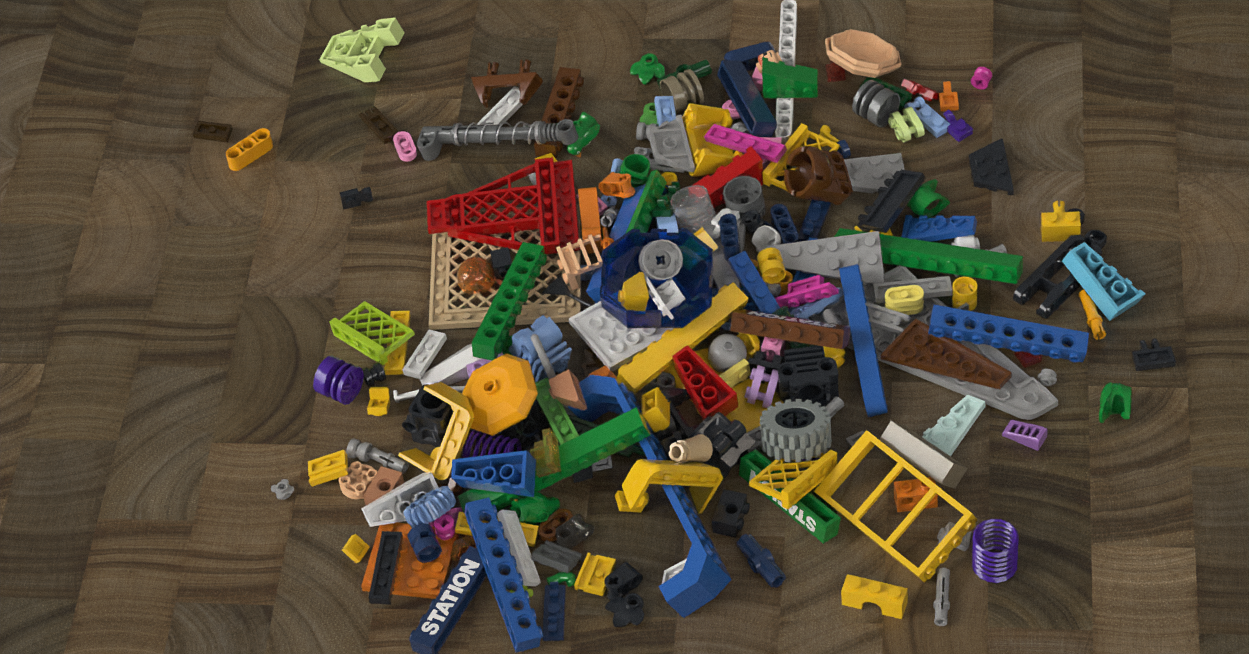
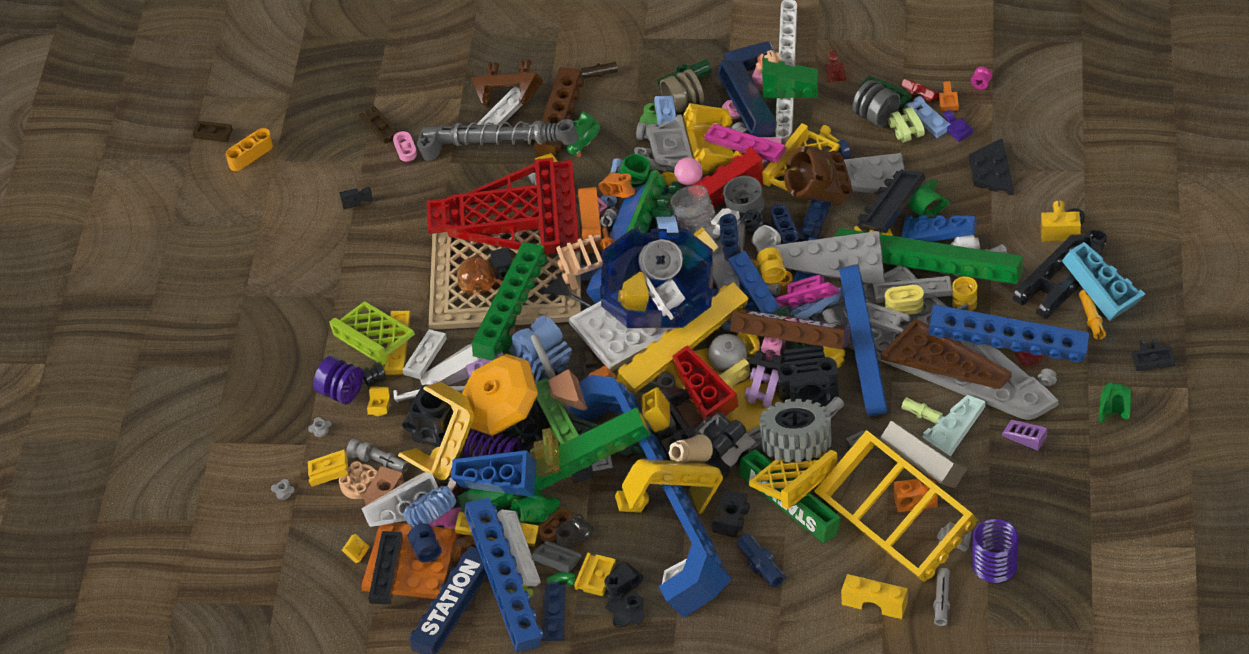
(319, 427): none -> light grey plate
(359, 51): yellowish green wedge -> none
(448, 530): dark pink wheel -> none
(599, 70): none -> dark brown pin
(648, 70): green plate -> none
(688, 171): none -> bright pink hair
(862, 53): light nougat rock -> none
(921, 410): none -> yellowish green pin

